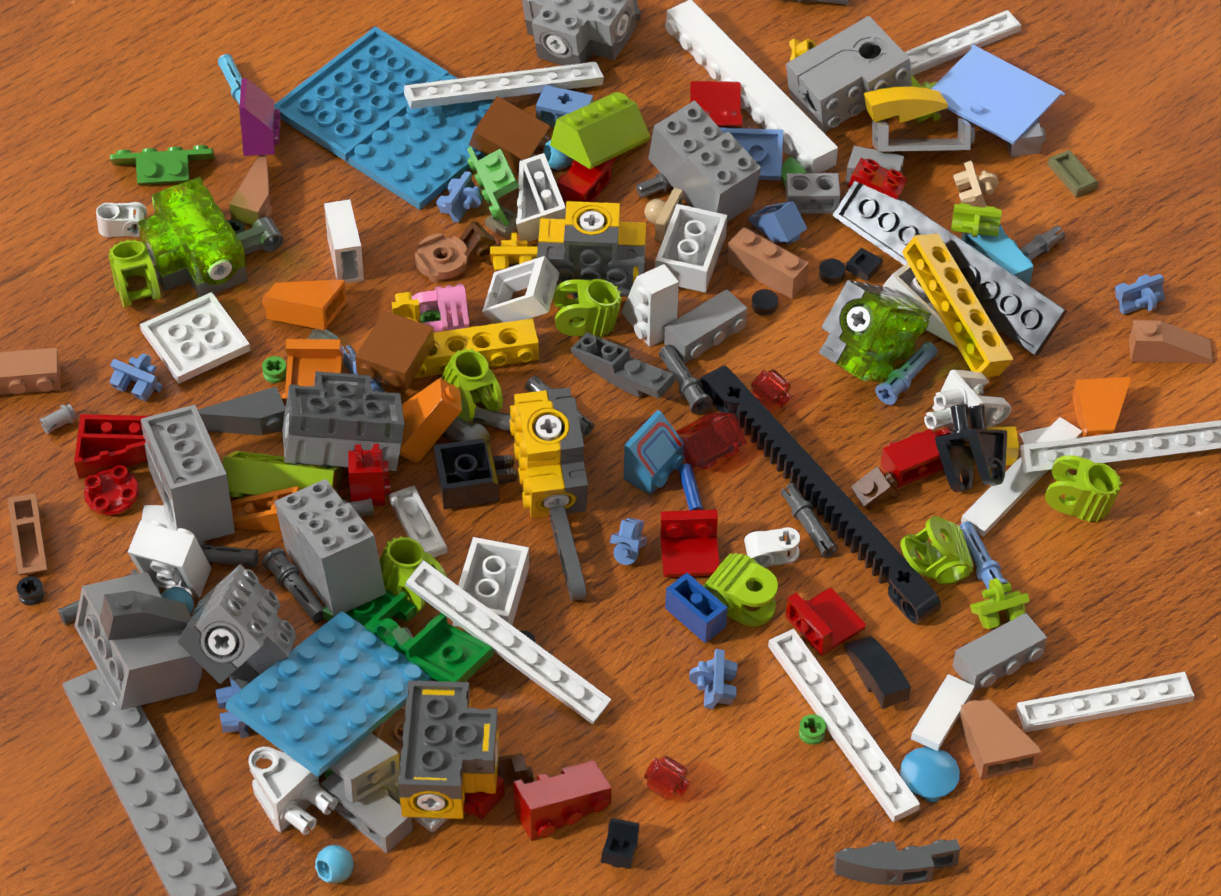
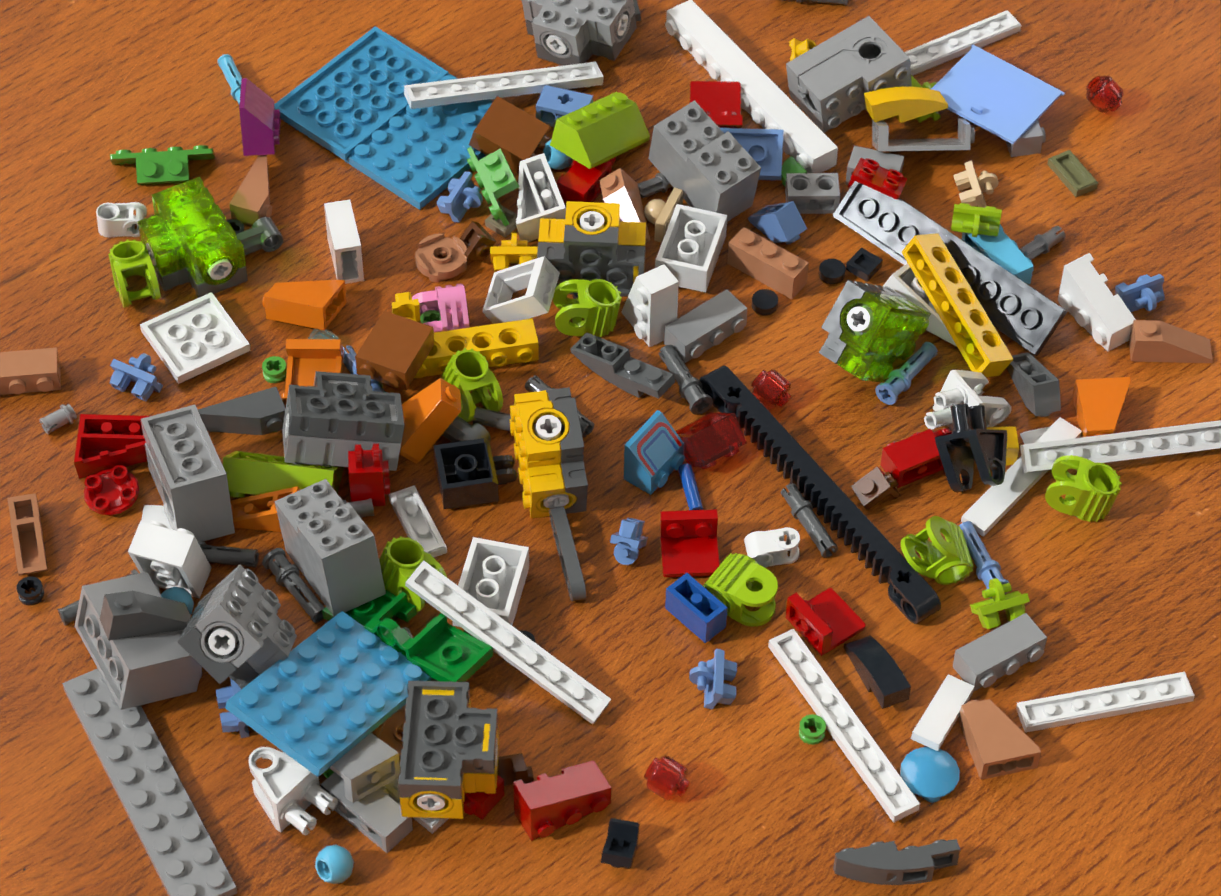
(622, 189): none -> nougat slope
(1035, 385): none -> dark grey slope
(1093, 304): none -> white wedge
(1104, 94): none -> clear red head

